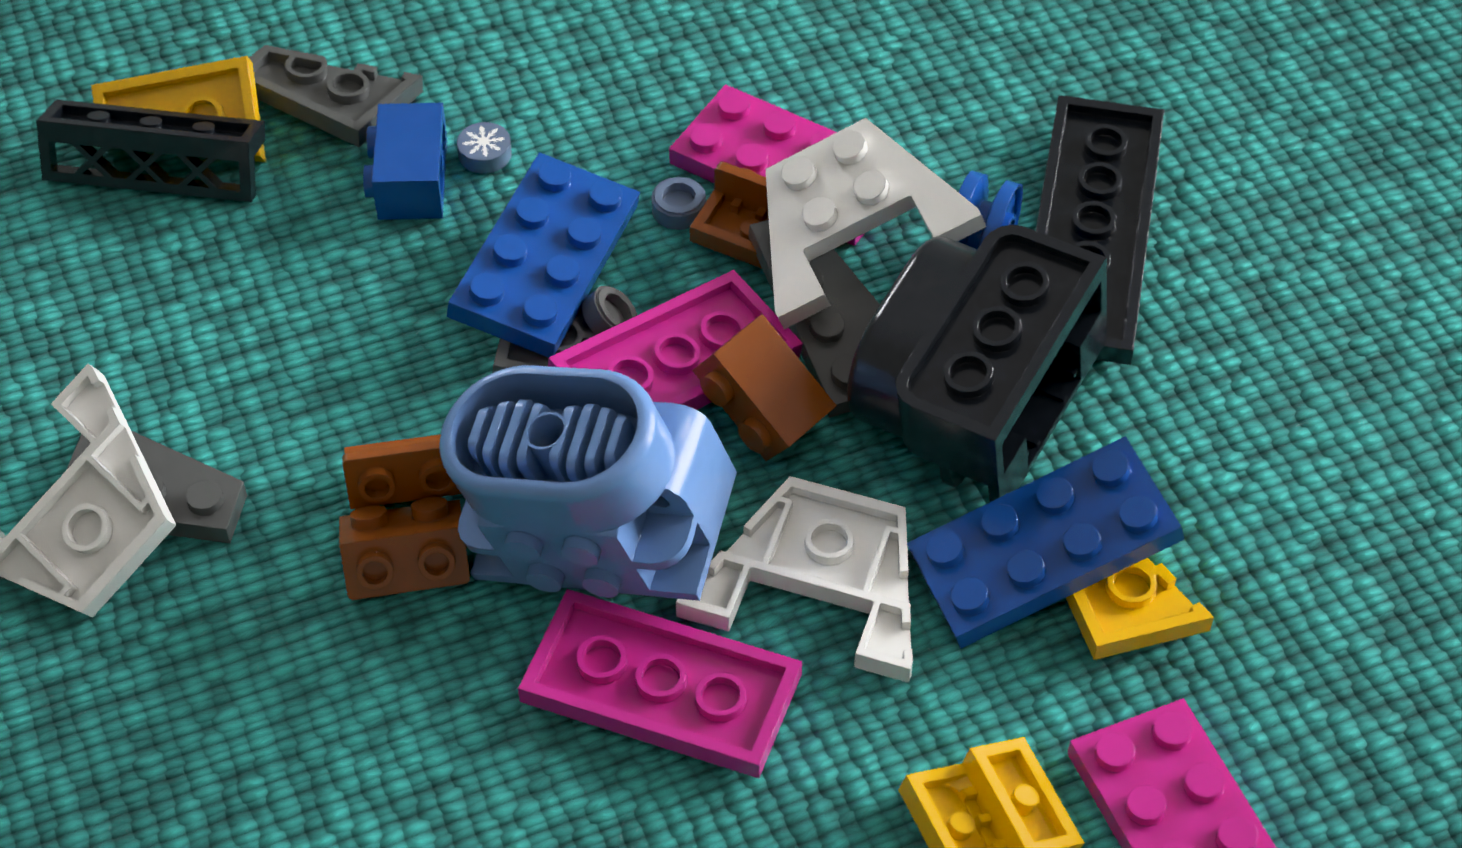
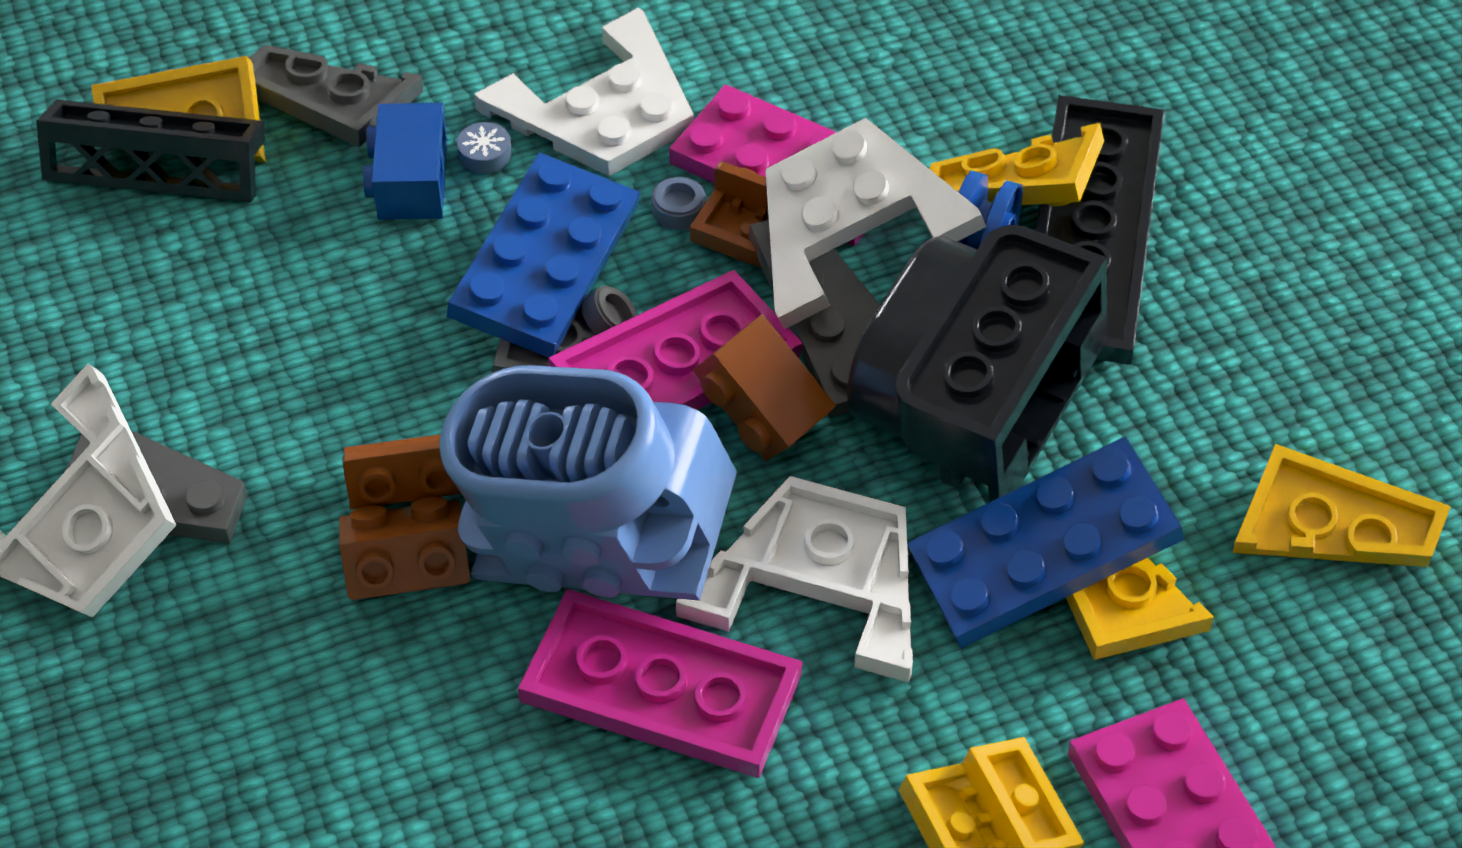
(610, 117): none -> white wing
(1048, 170): none -> yellow wing
(1337, 515): none -> yellow wing

